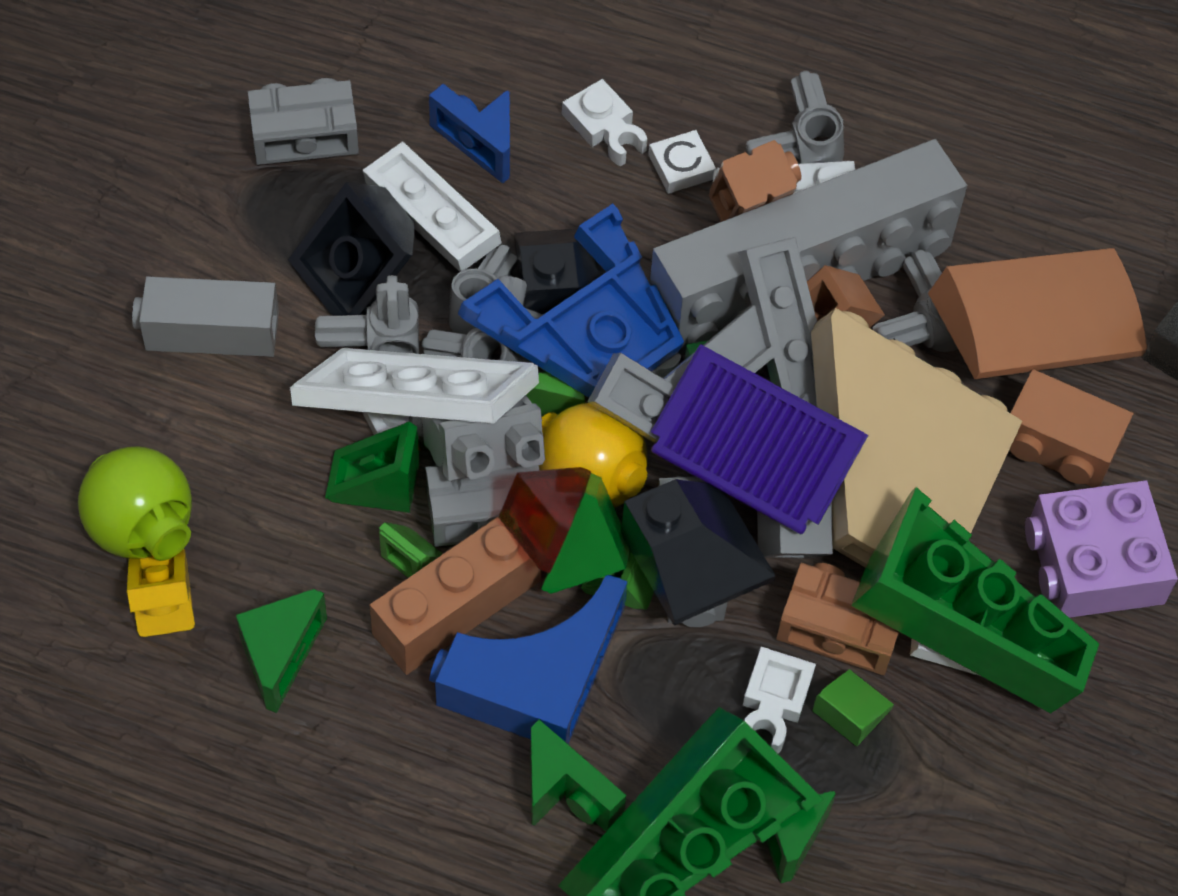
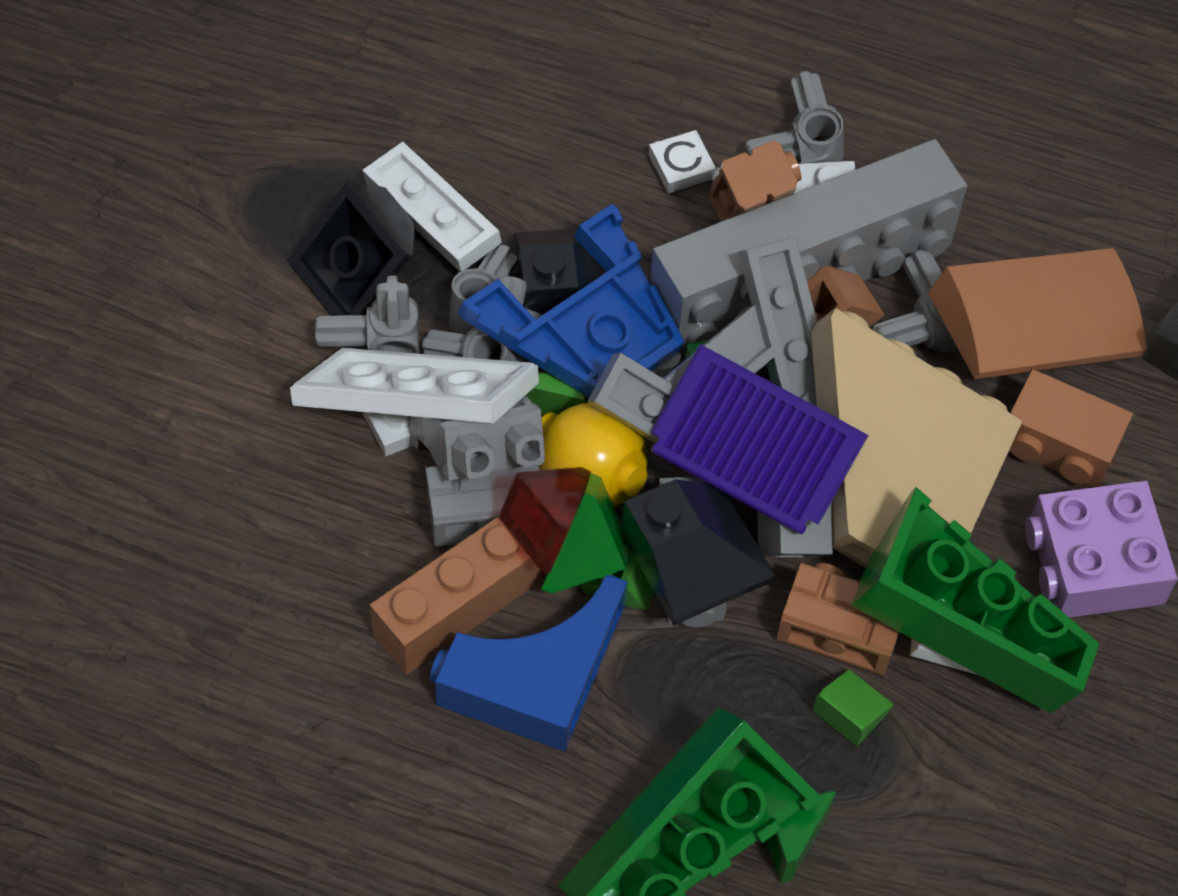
(136, 504): lime brick -> none
(160, 595): yellow slope -> none
(207, 316): light grey brick -> none
(279, 640): green slope -> none
(303, 121): light grey brick -> none
(377, 470): green slope -> none
(405, 548): bright green slope -> none
(479, 135): blue slope -> none
(563, 772): green slope -> none
(603, 116): white plate -> none
(777, 692): white plate -> none

